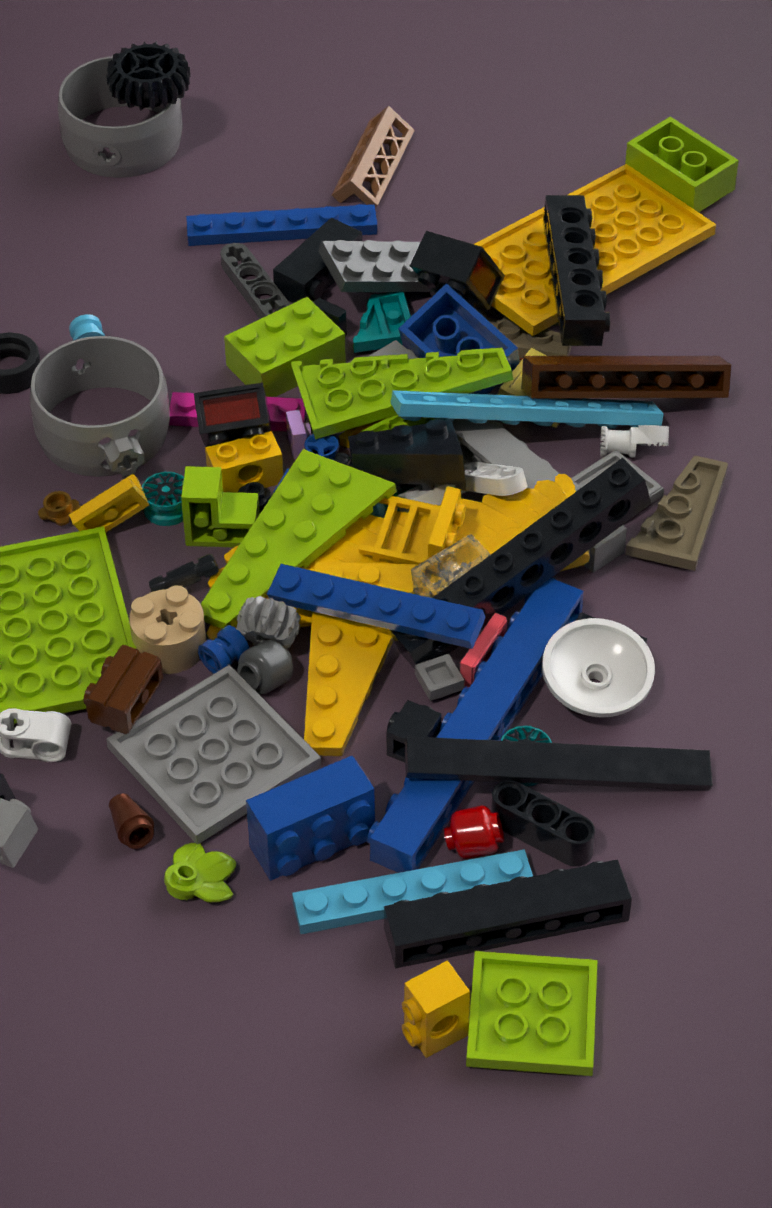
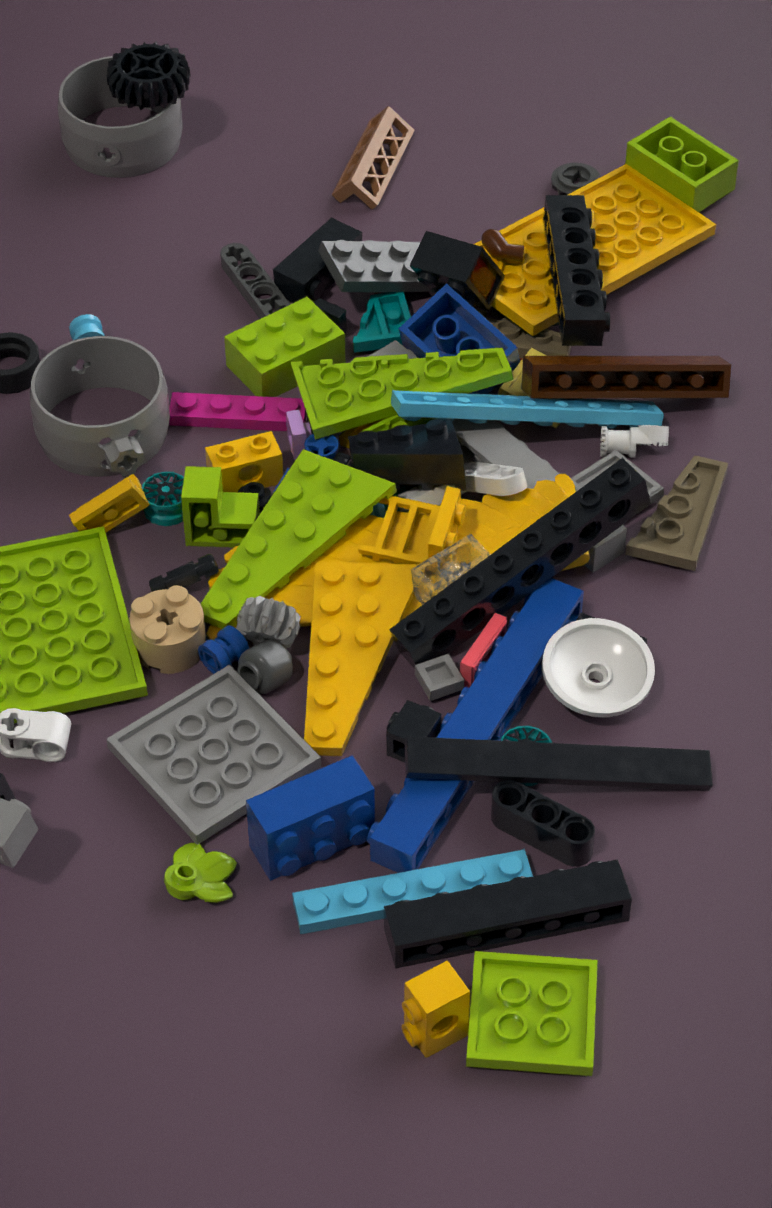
(58, 507): pearl gold plate -> none
(123, 689): reddish brown brick -> none
(131, 823): copper cone -> none
(232, 413): black piece -> none
(275, 224): blue plate -> none
(377, 606): blue plate -> none
(474, 832): red head -> none
(499, 247): none -> reddish brown arm
(567, 174): none -> dark grey gear

